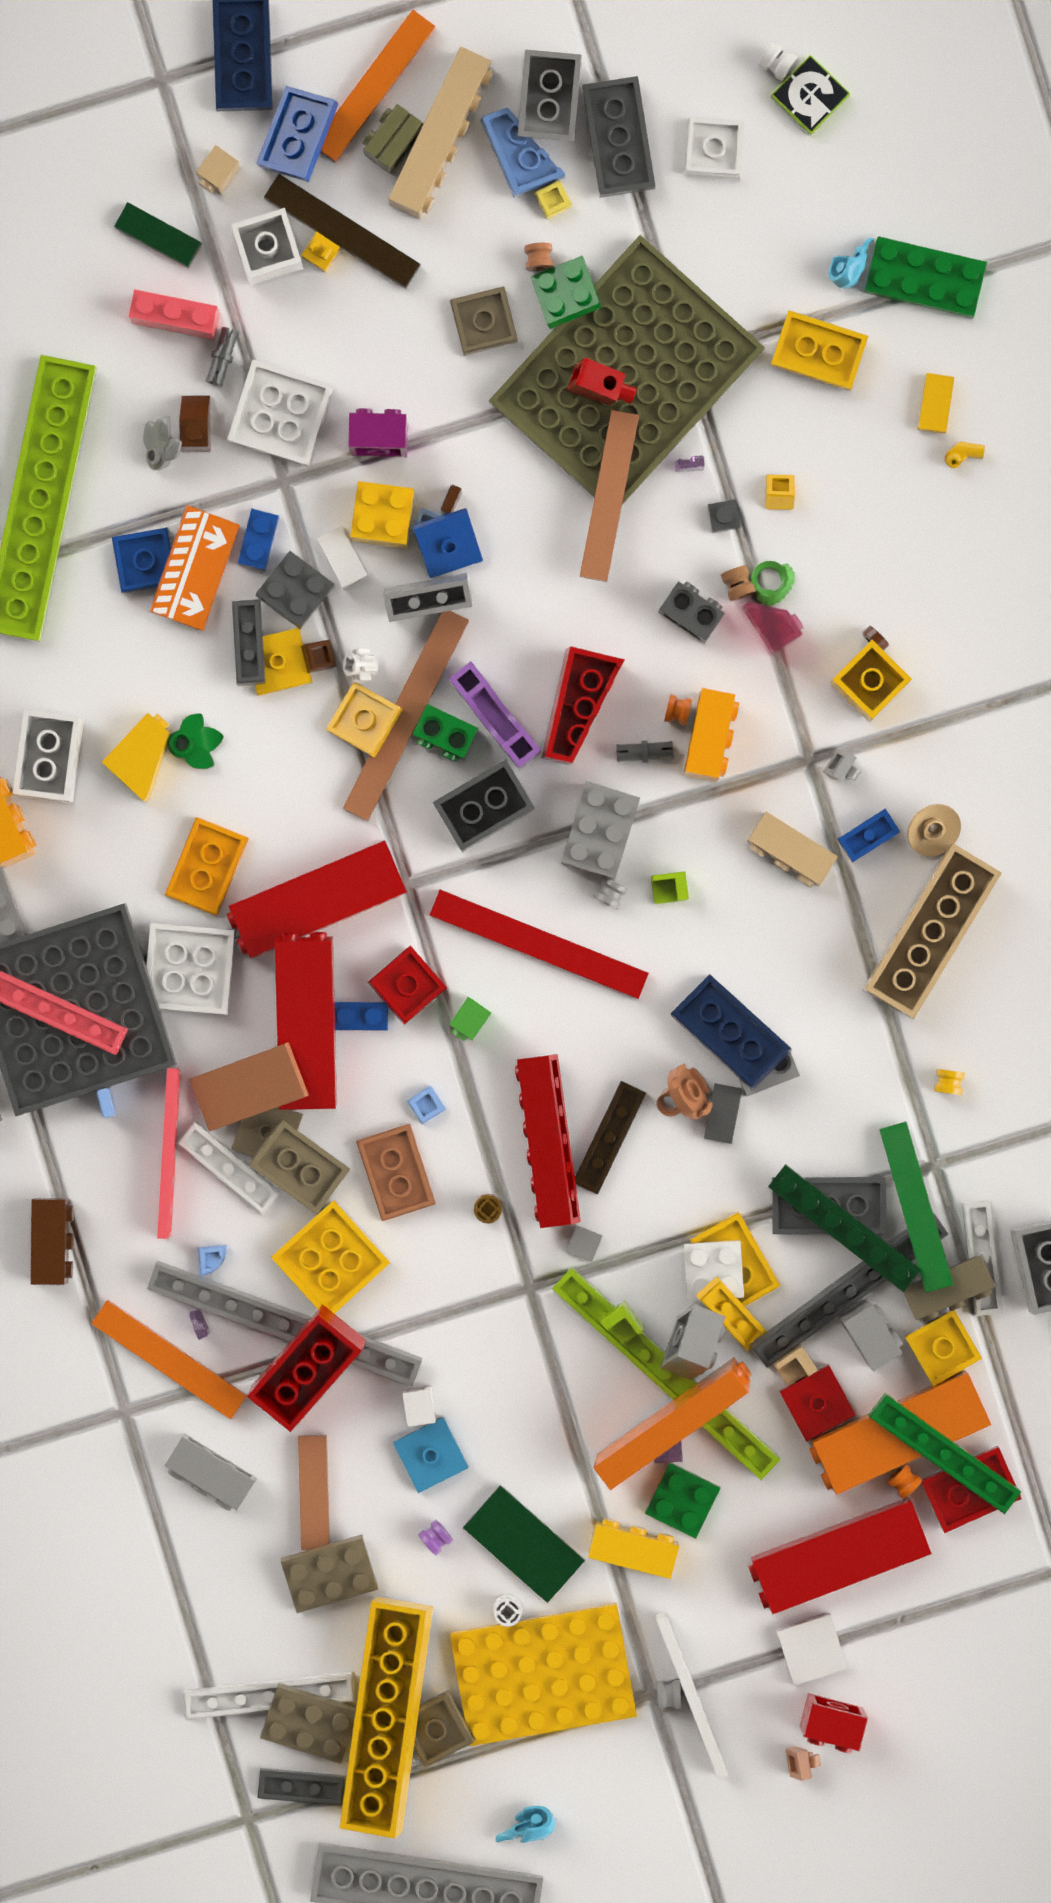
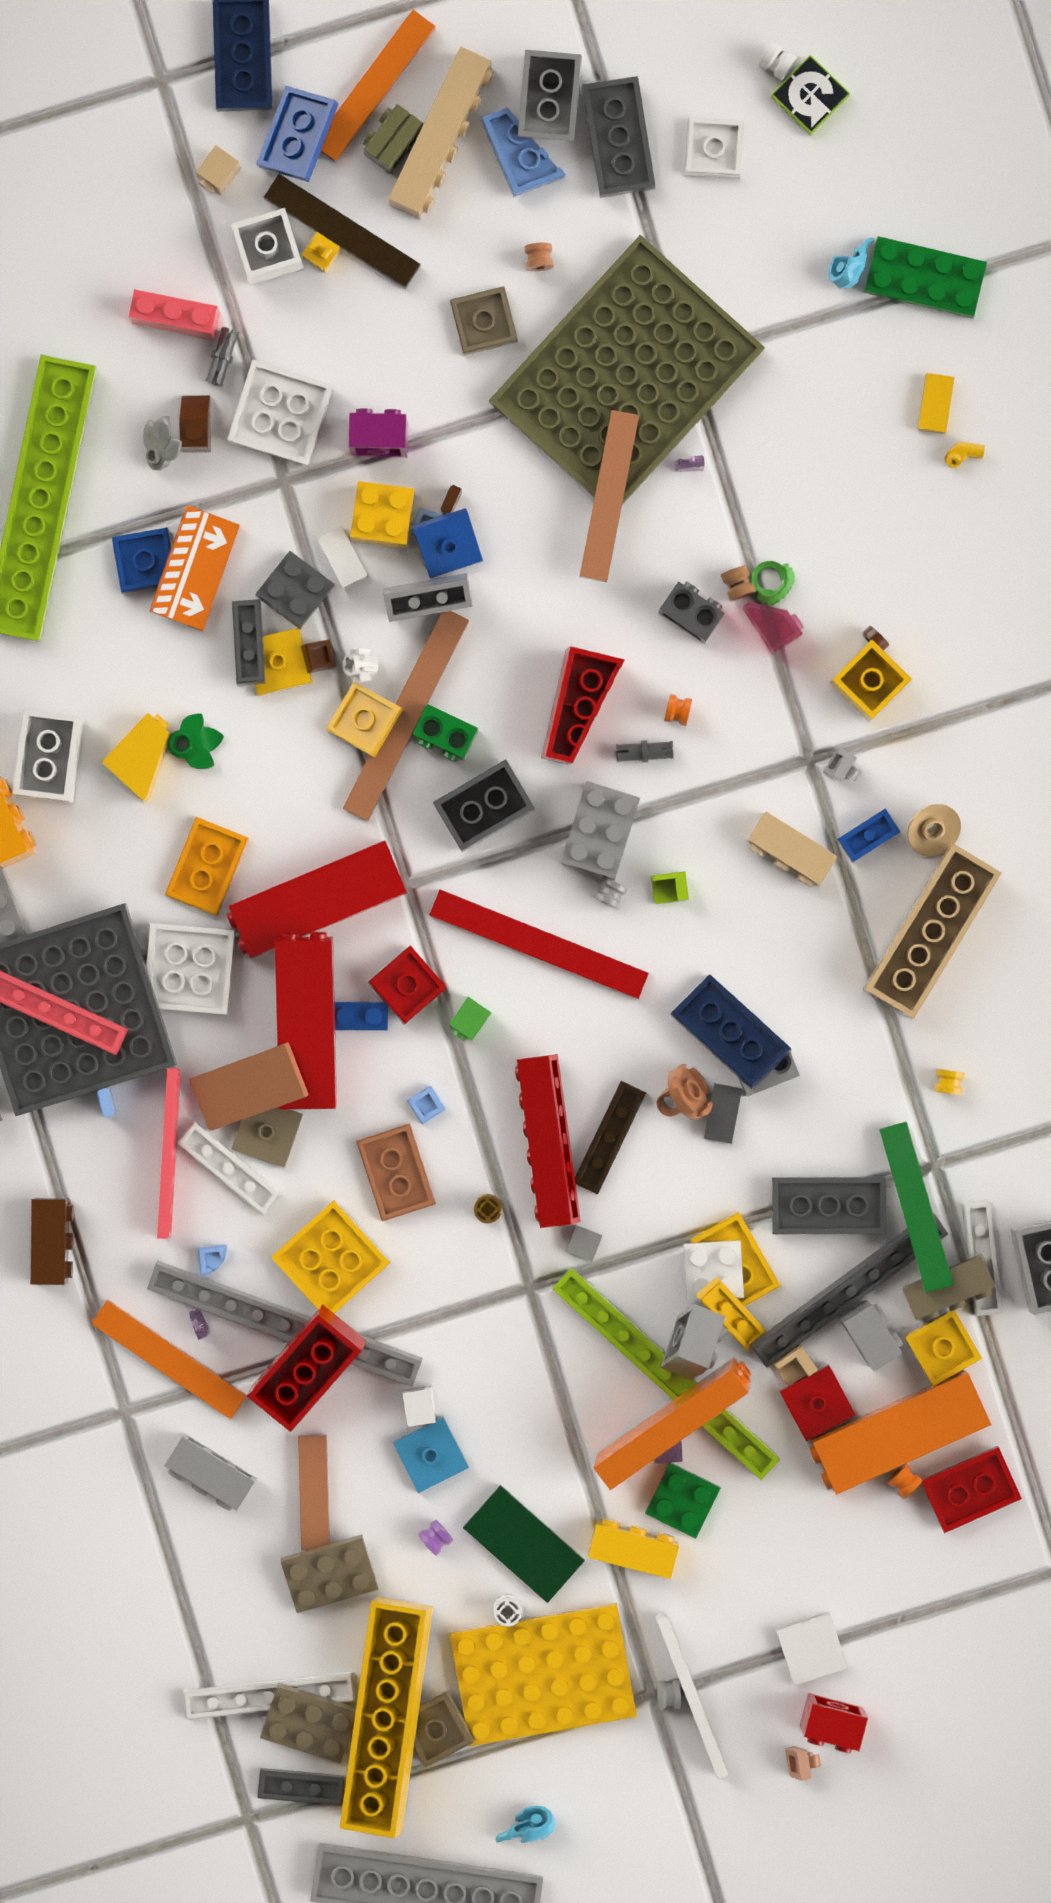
(157, 235): dark green tile -> none
(258, 539): blue plate -> none
(299, 1166): dark tan plate -> none
(494, 715): medium lavender arch -> none
(553, 199): light yellow tile -> none
(566, 292): plate -> none
(588, 382): red torso -> none
(622, 1322): lime panel -> none
(711, 735): light orange brick -> none
(724, 516): dark grey plate -> none
(780, 492): yellow slope -> none
(819, 350): yellow plate -> none
(839, 1556): red brick -> none
(844, 1228): dark green plate -> none
(944, 1453): green tile -> none

